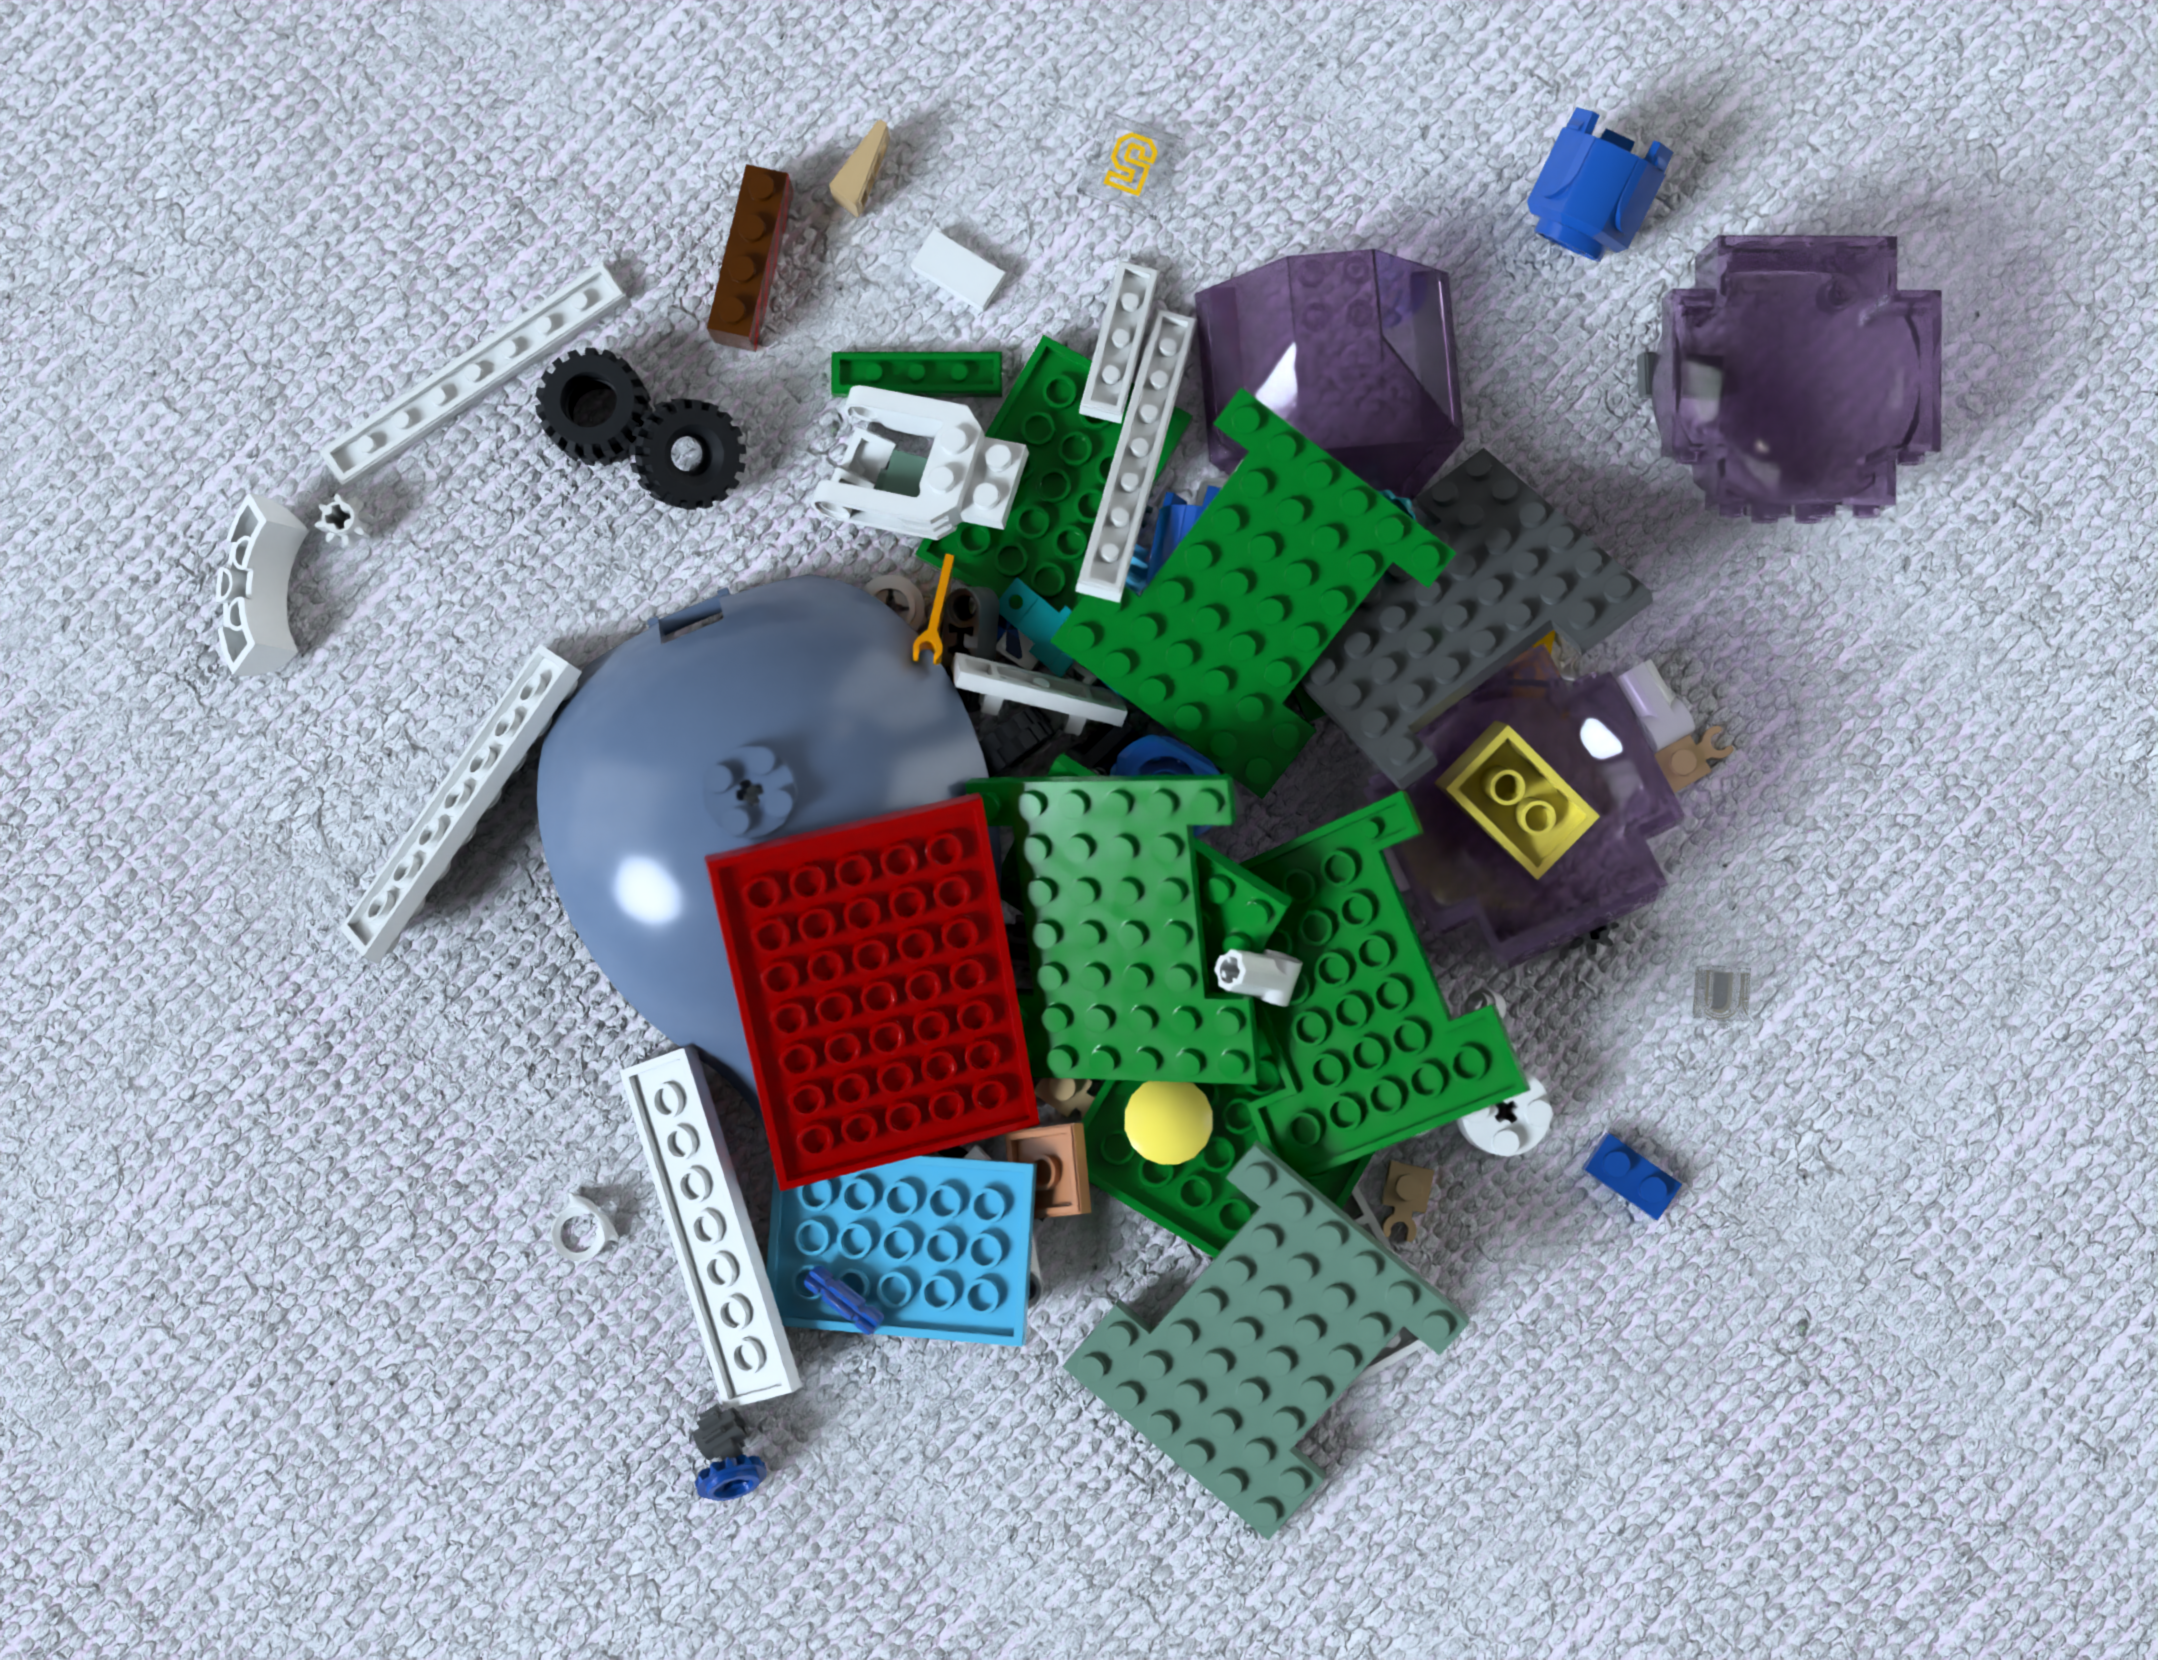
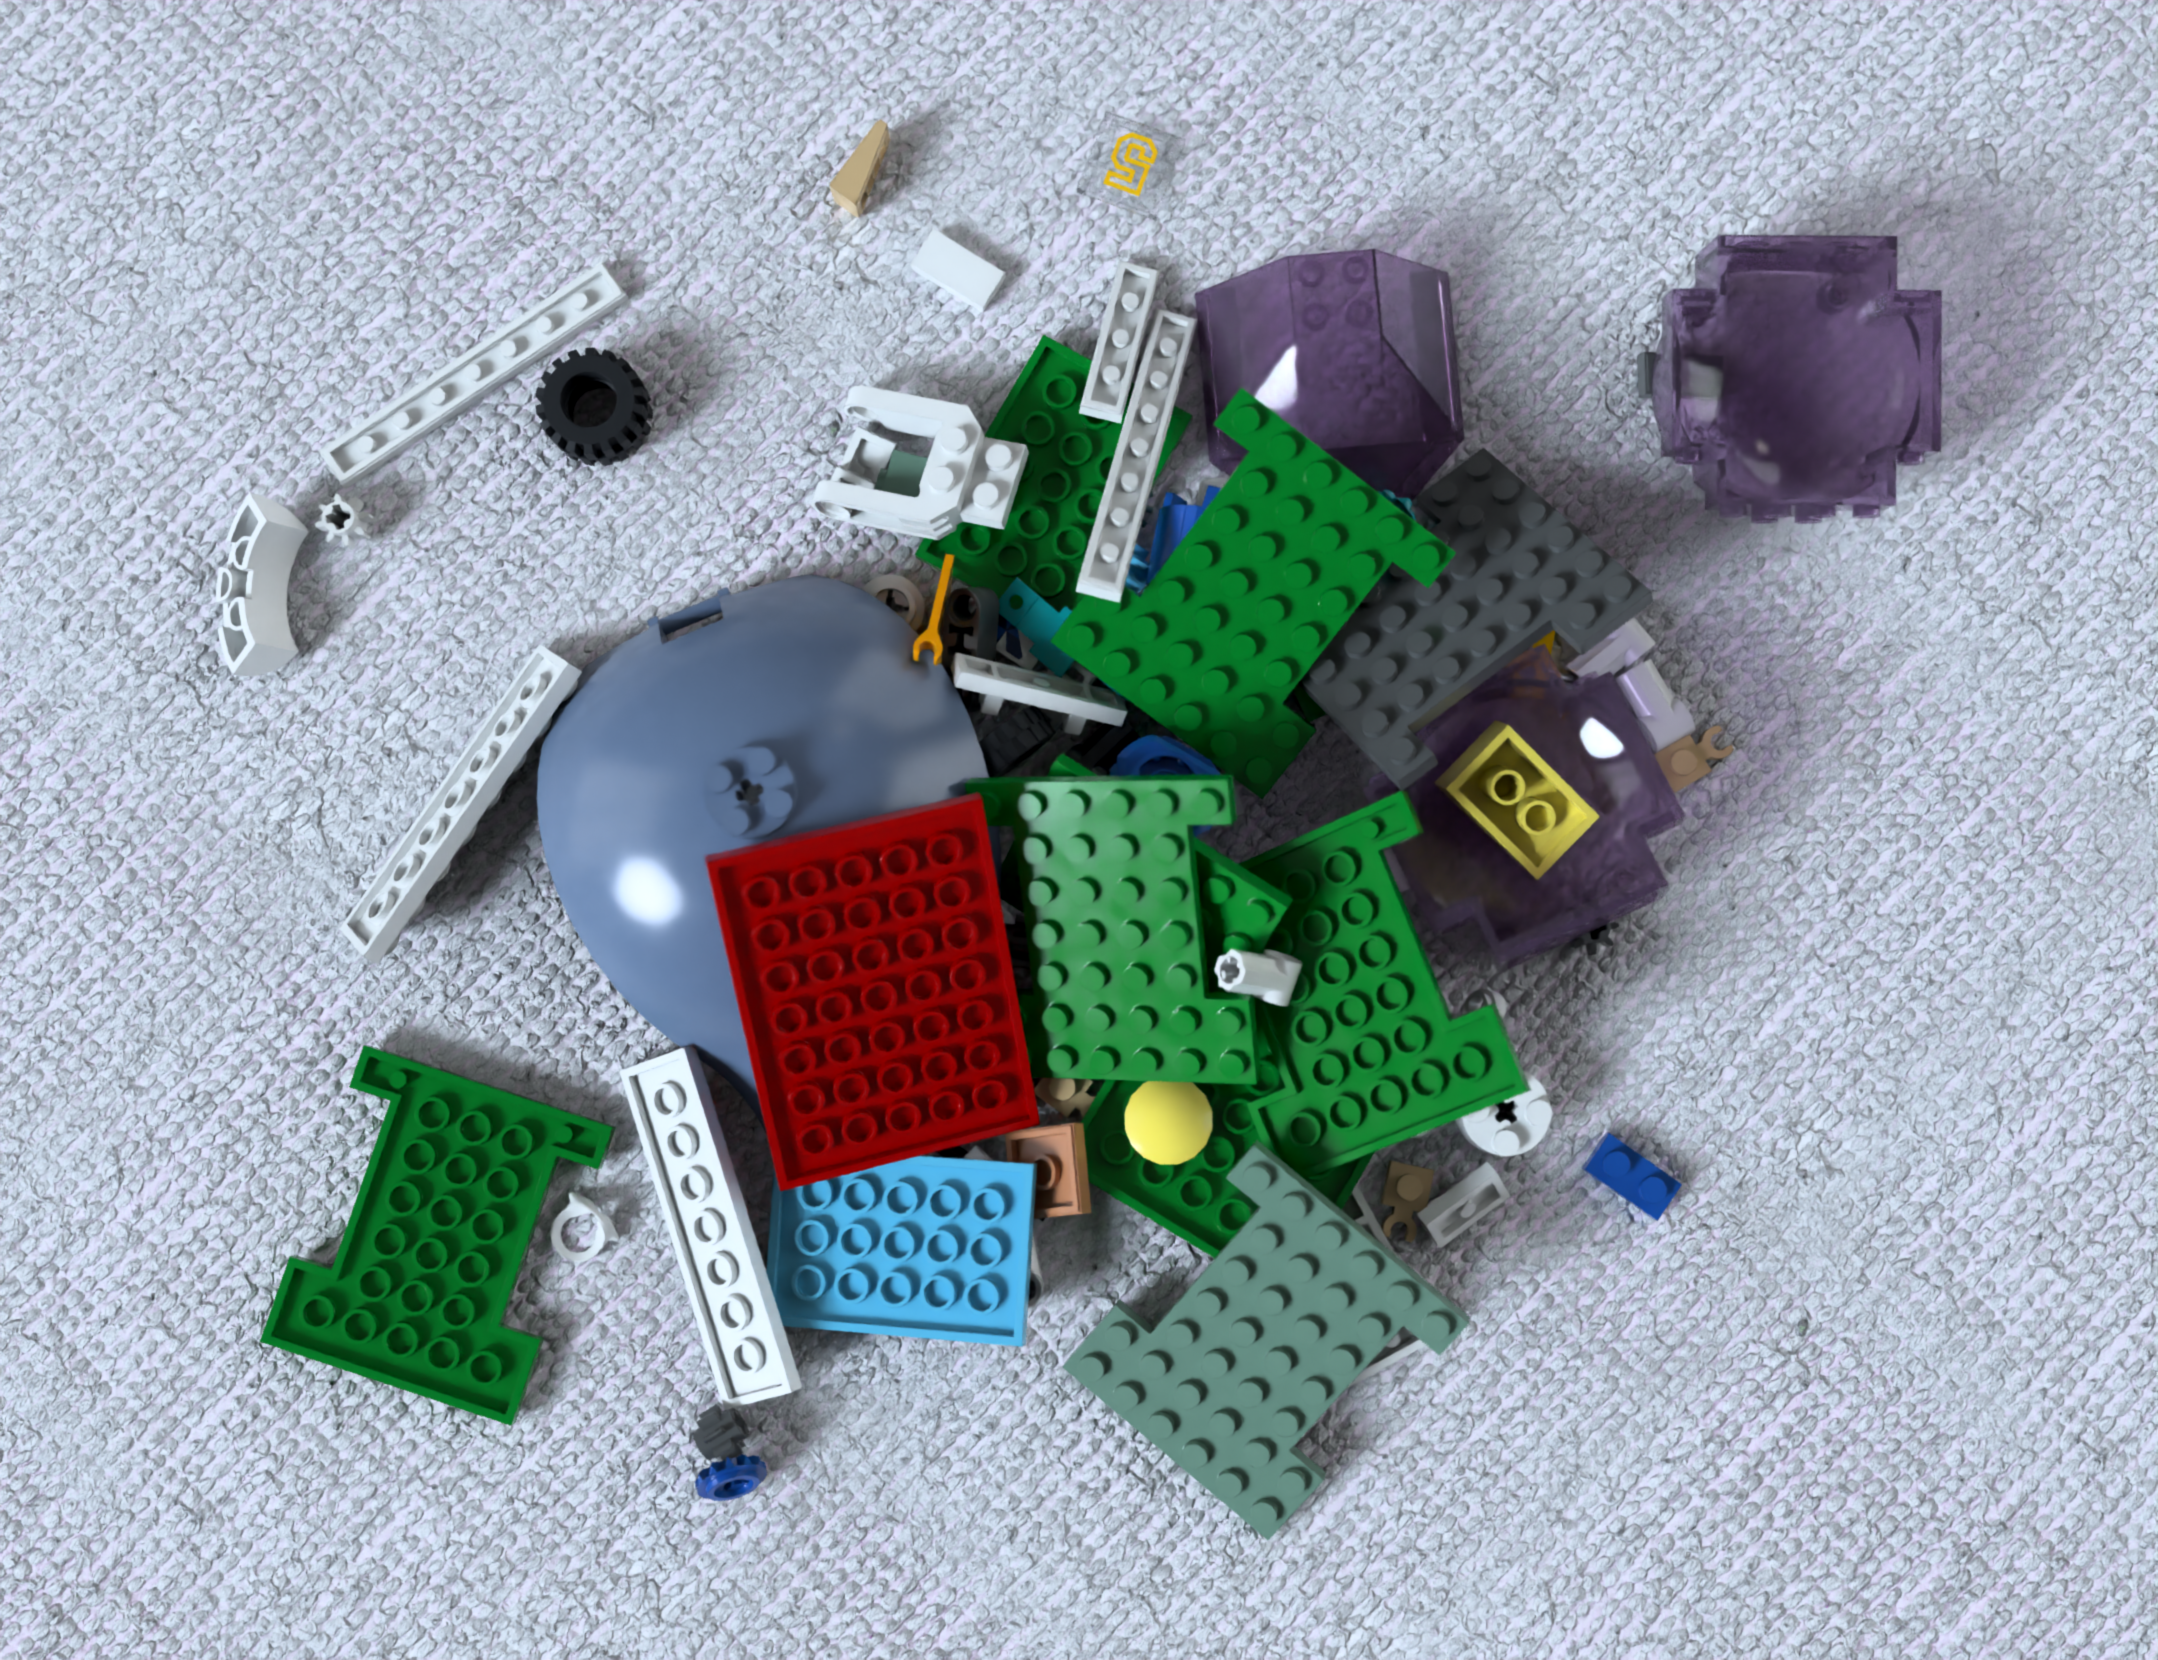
(436, 1240): none -> green piece
(718, 460): black tyre -> none
(750, 258): reddish brown brick -> none
(844, 1300): blue axle -> none
(919, 373): green tile -> none
(1463, 1205): none -> white plate
(1595, 188): blue piece -> none
(1613, 652): none -> white piece
(1721, 995): clear brick -> none

